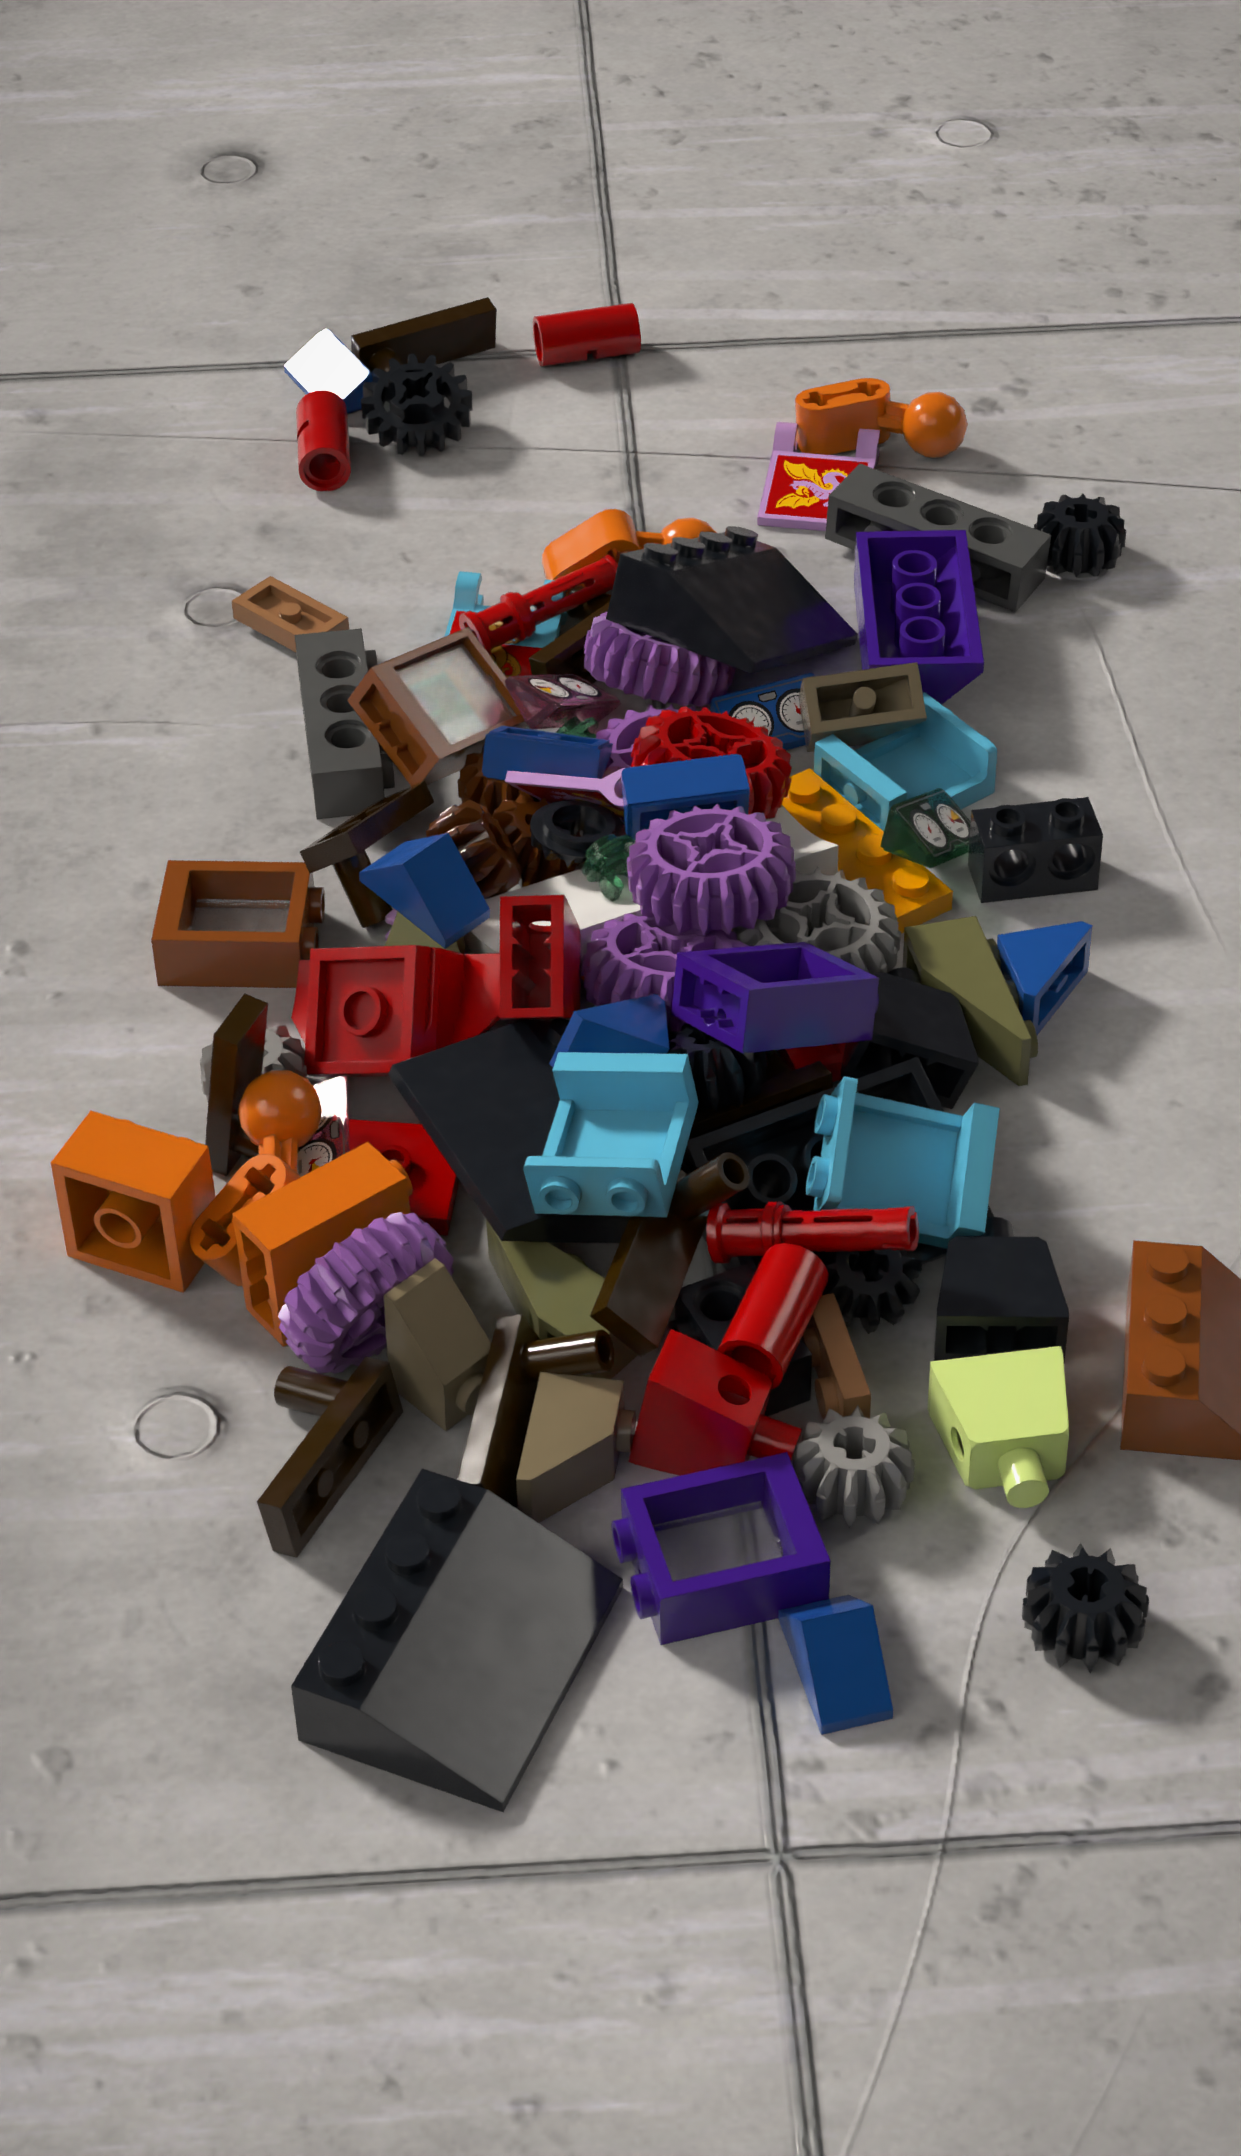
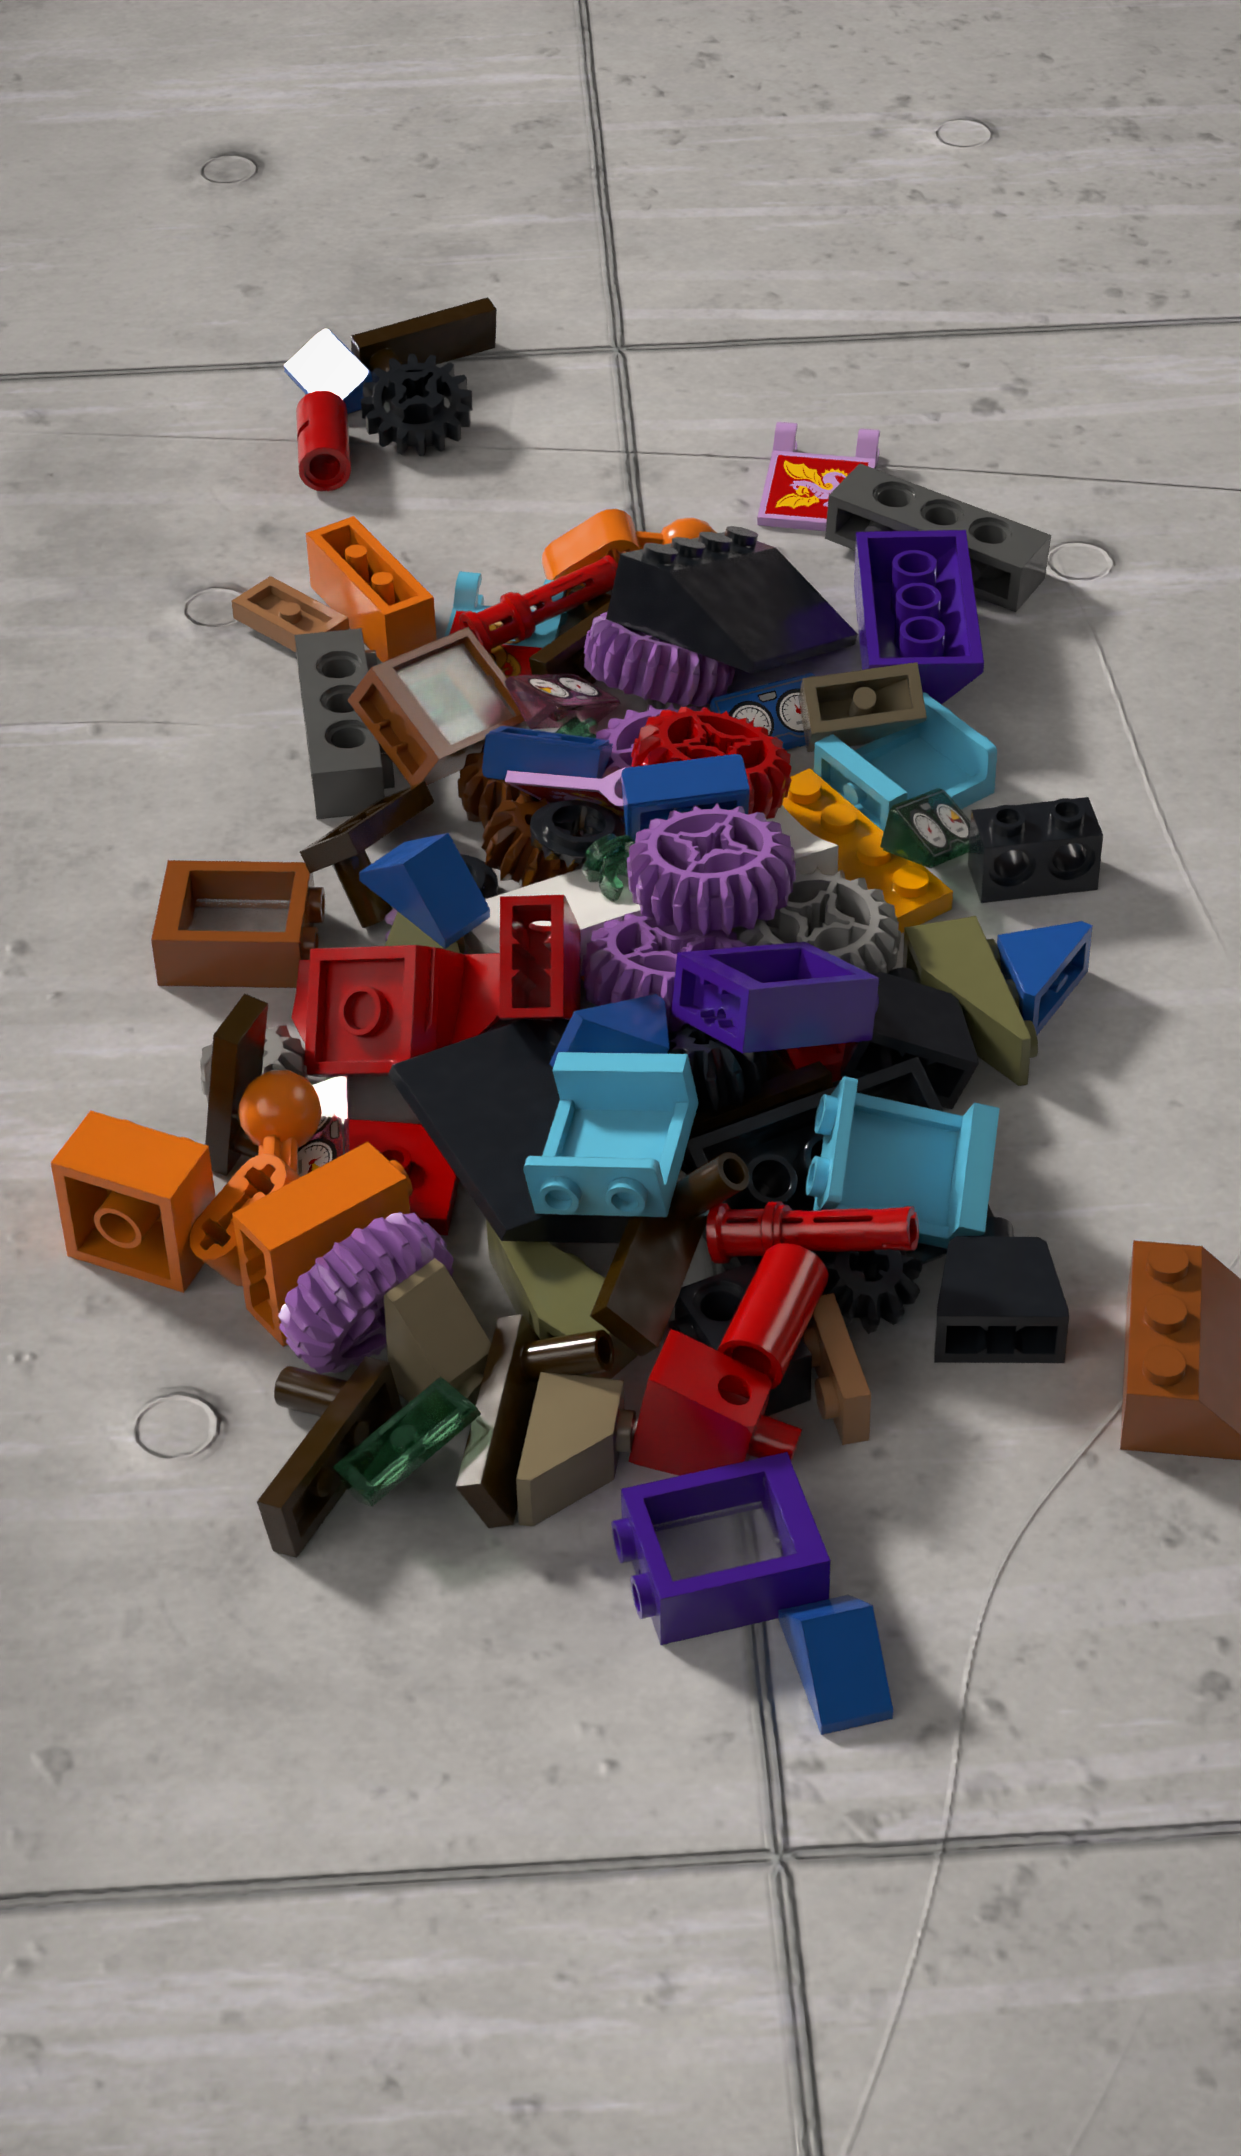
(370, 588): none -> orange brick
(405, 1442): none -> clear green slope
(454, 1643): black slope -> none
(481, 845): reddish brown gear -> none
(593, 331): red pin -> none
(835, 412): orange beam -> none
(854, 1466): light grey gear -> none
(1003, 1420): yellowish green torso -> none
(1083, 534): black gear -> none
(1085, 1607): black gear -> none

